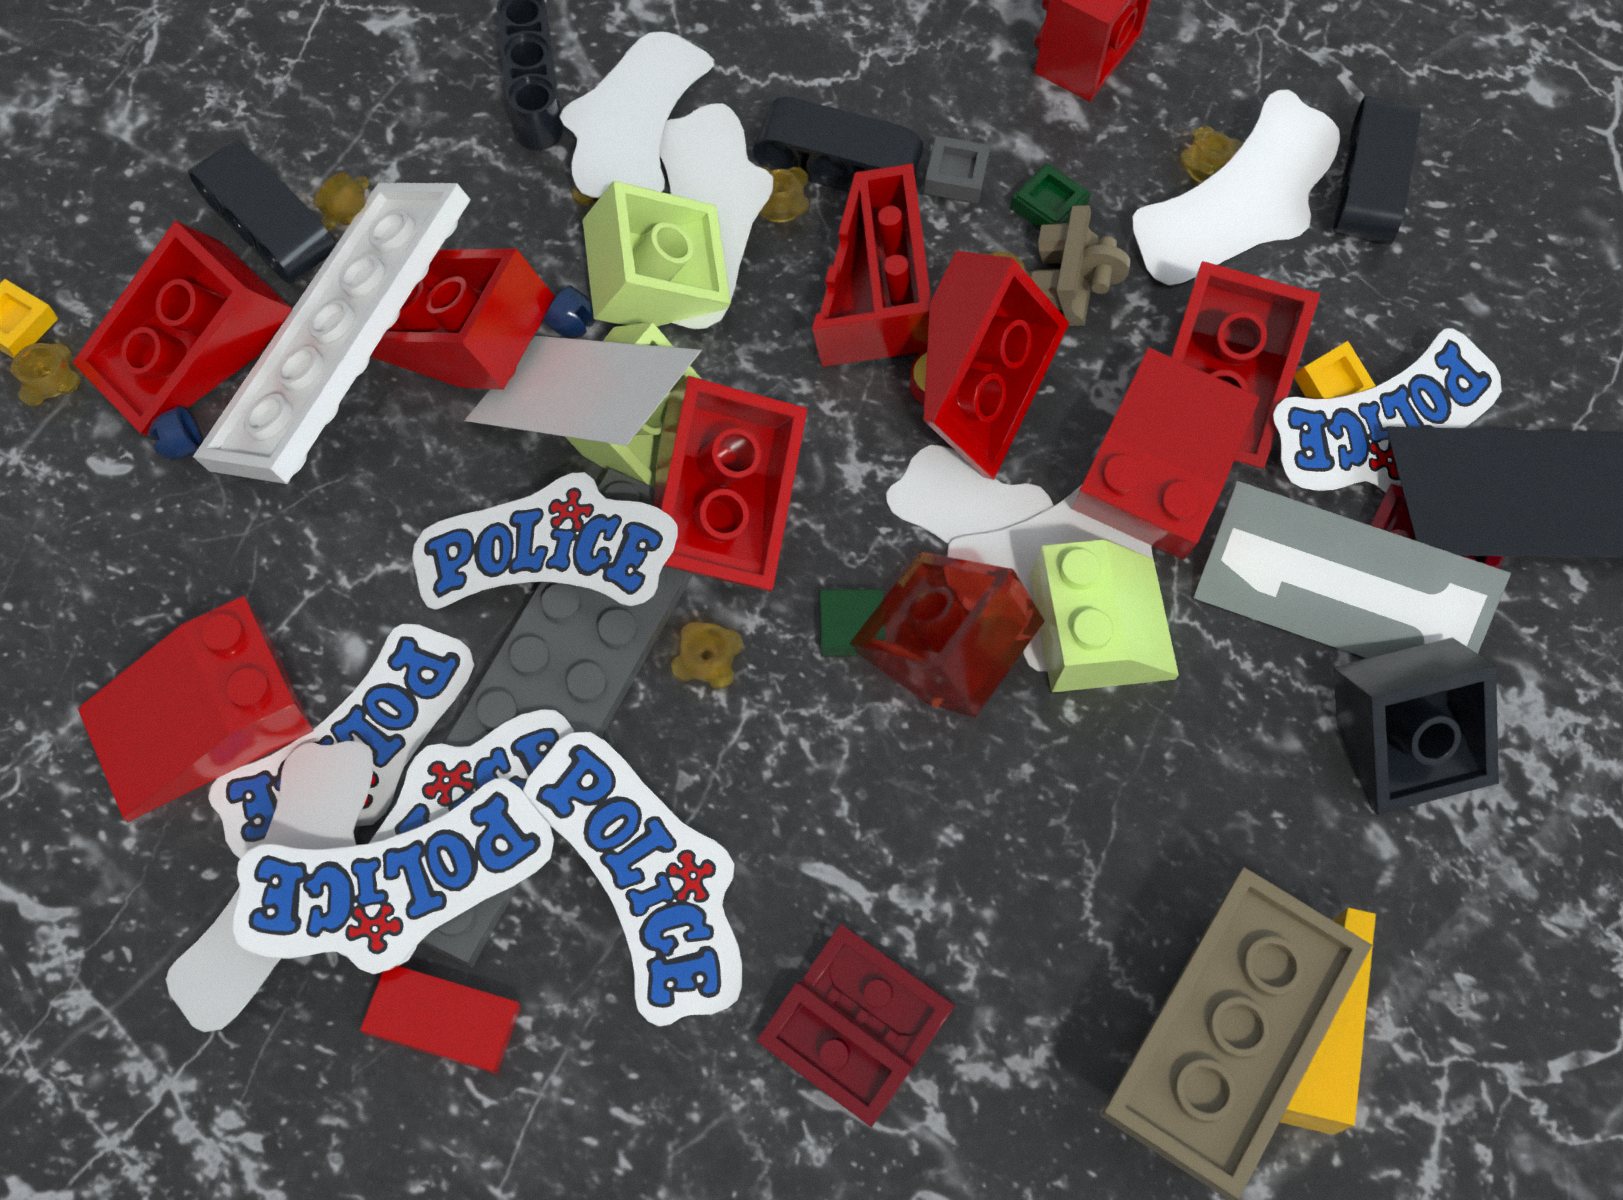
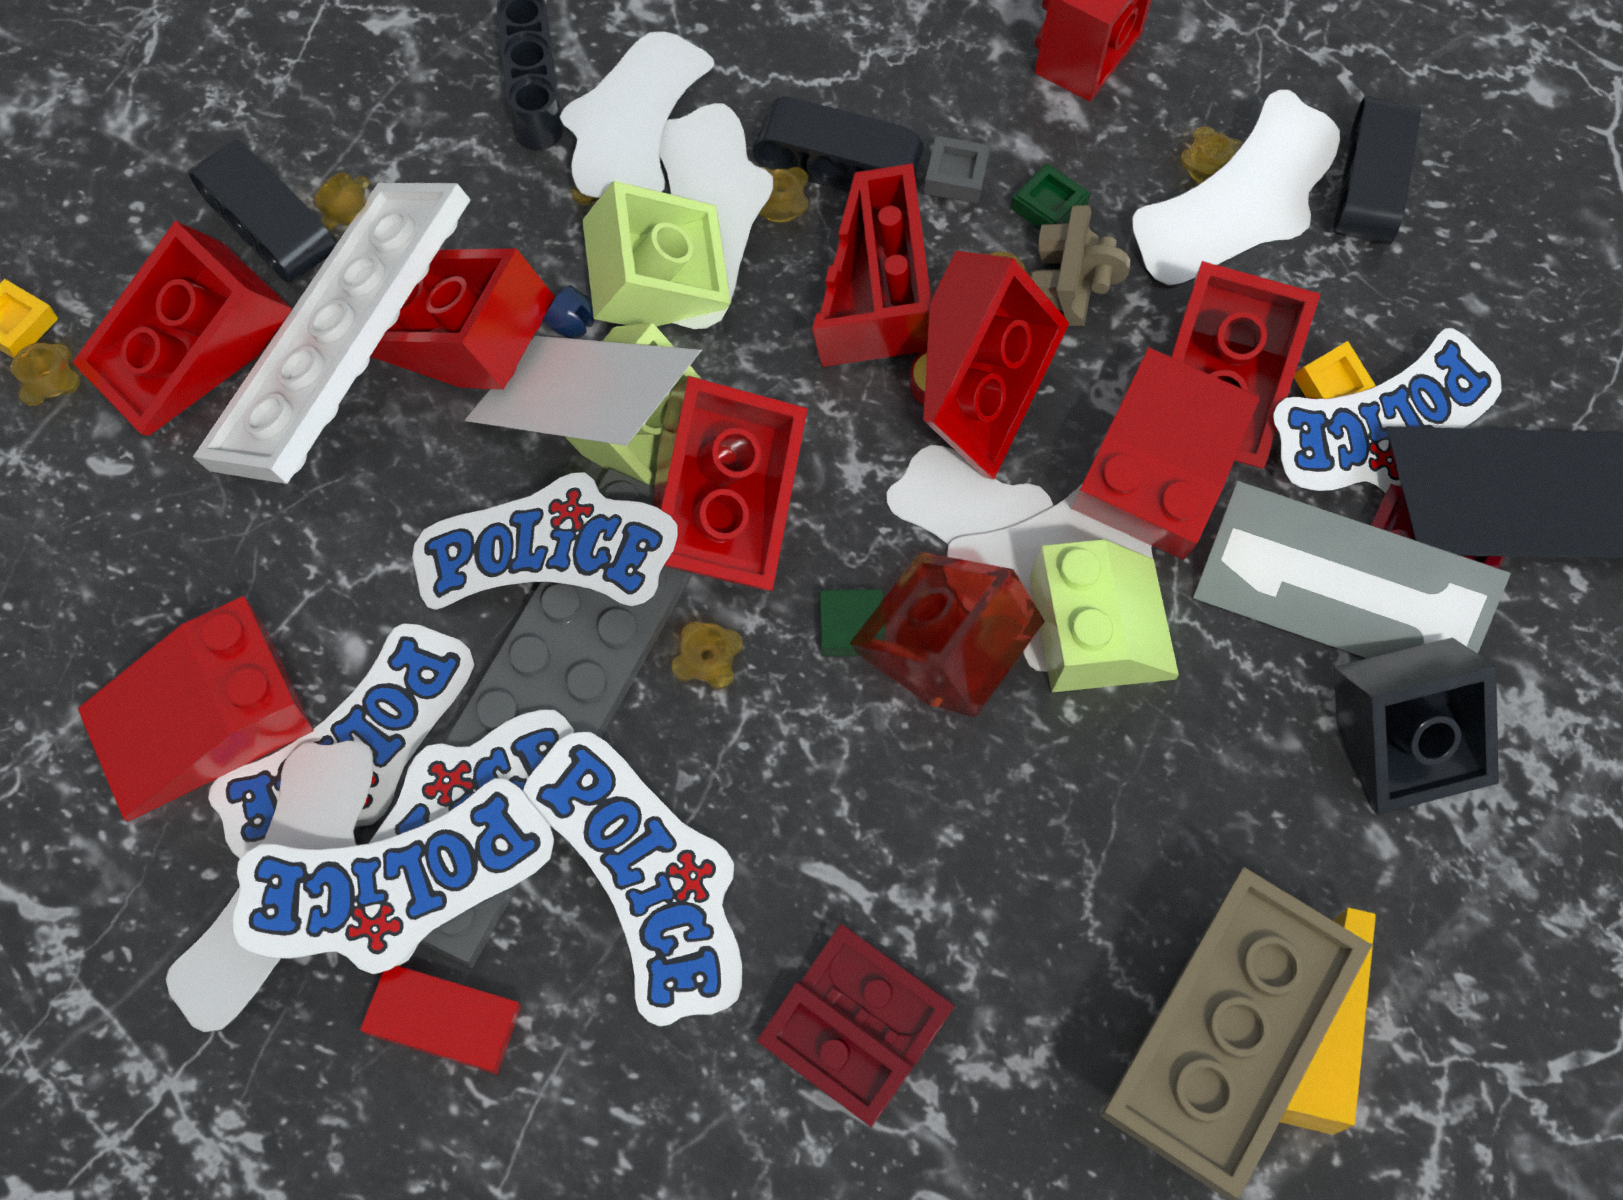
(176, 434): dark blue hinge -> none

